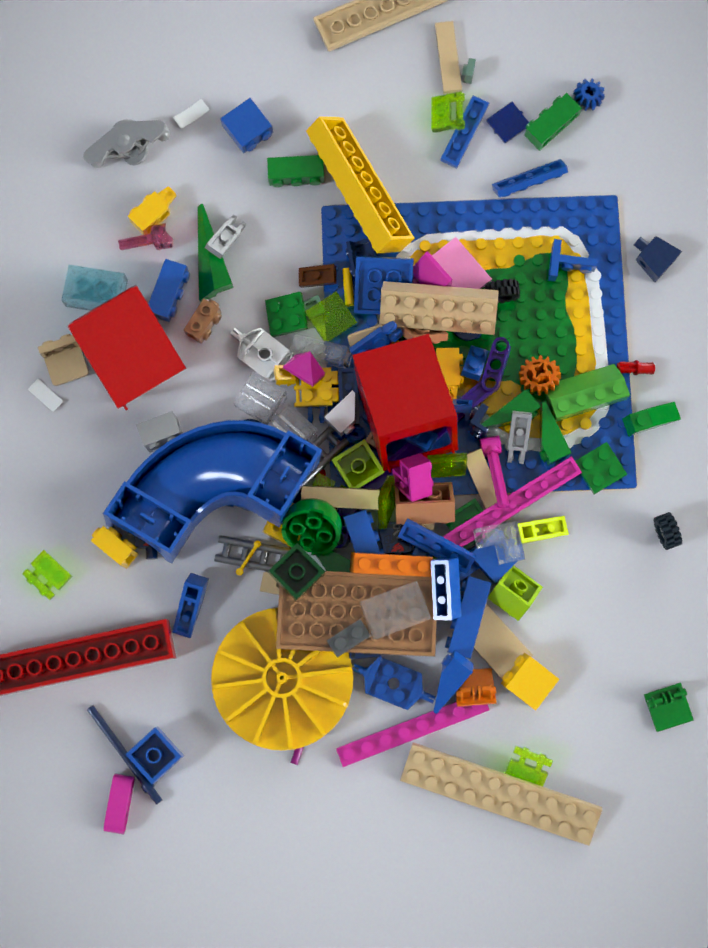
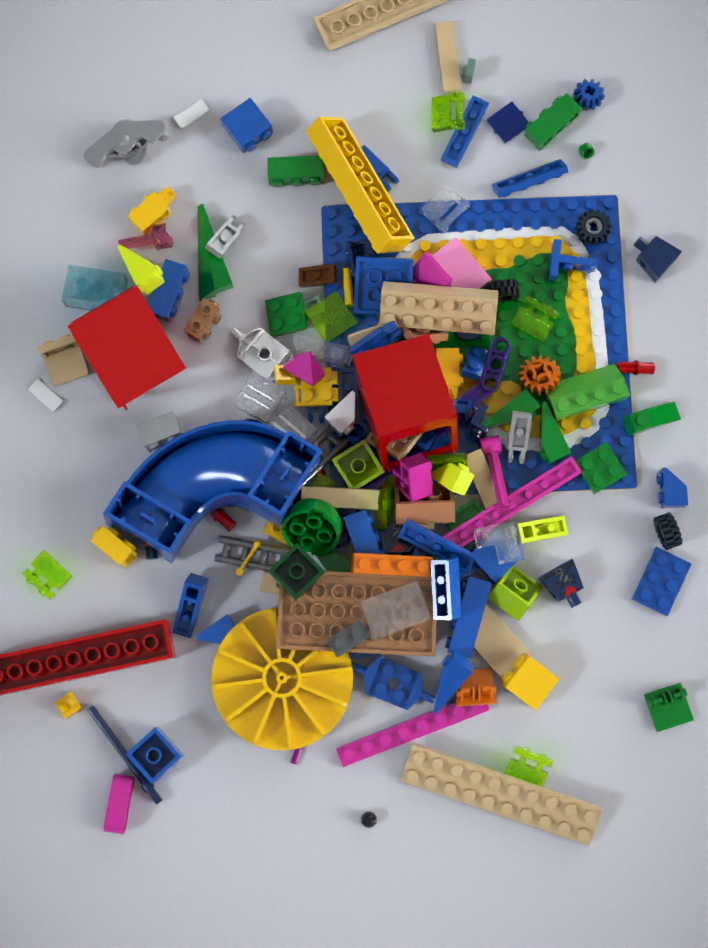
(68, 705): none -> yellow tile
(143, 272): none -> neon yellow slope
(217, 631): none -> blue slope
(220, 516): none -> red axle
(366, 815): none -> black hinge
(380, 168): none -> blue hinge
(401, 447): none -> tan plate
(441, 203): none -> clear plate
(454, 477): none -> neon yellow slope
(533, 323): none -> clear neon green plate
(563, 583): none -> dark blue torso
(584, 231): none -> black bush
(590, 150): none -> green hinge
(661, 581): none -> blue plate
(672, 490): none -> blue slope

